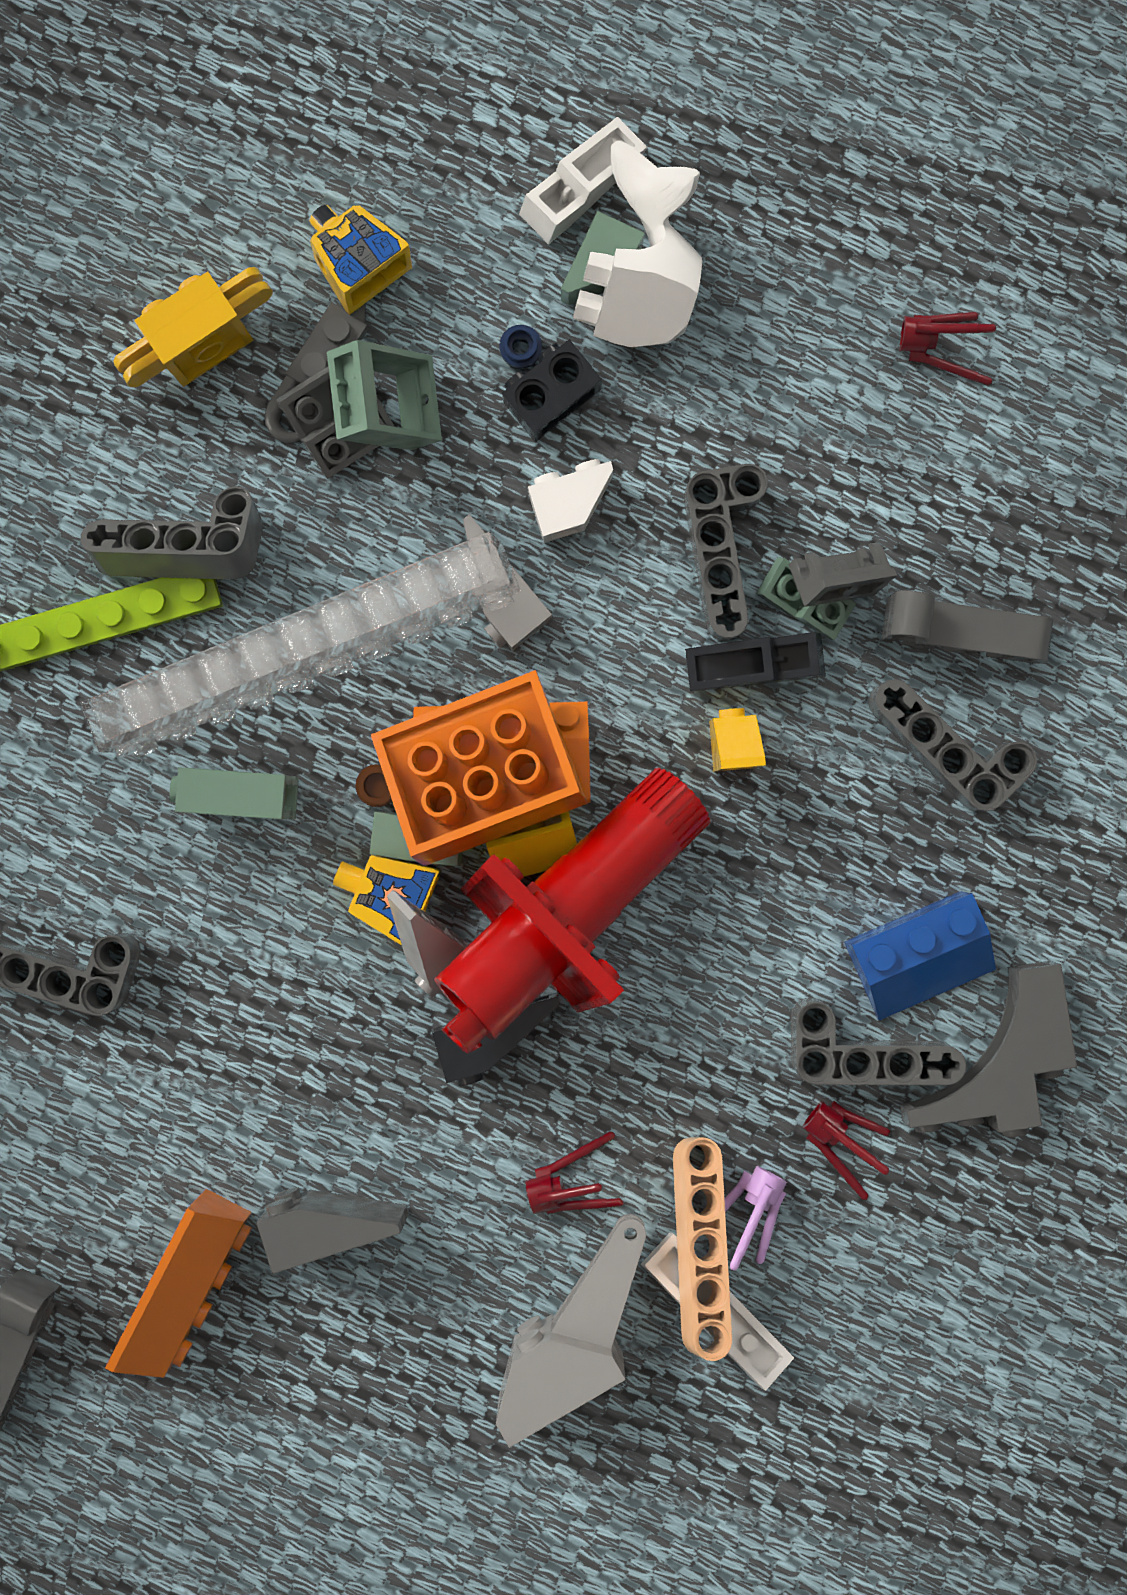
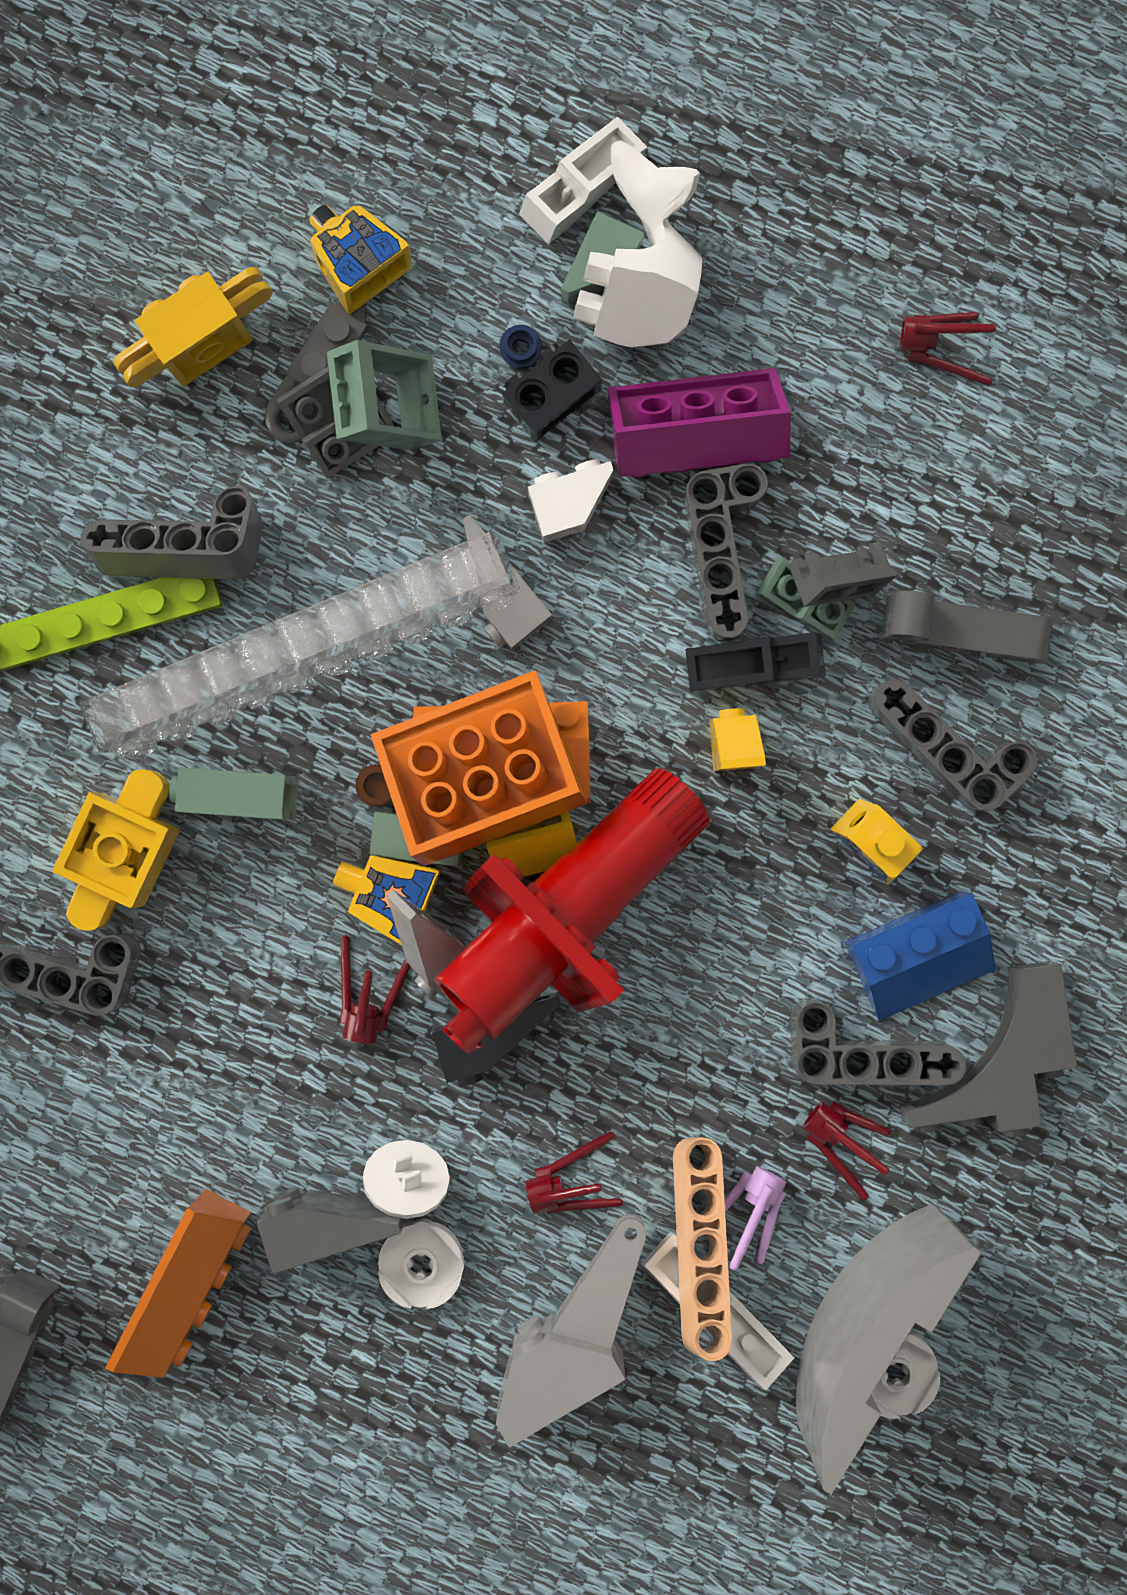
(116, 849): none -> yellow brick
(362, 1018): none -> dark red plant
(406, 1179): none -> white piece
(419, 1288): none -> white plate
(699, 422): none -> magenta slope
(863, 1320): none -> light grey slope
(877, 839): none -> yellow torso
(918, 1386): none -> white plate

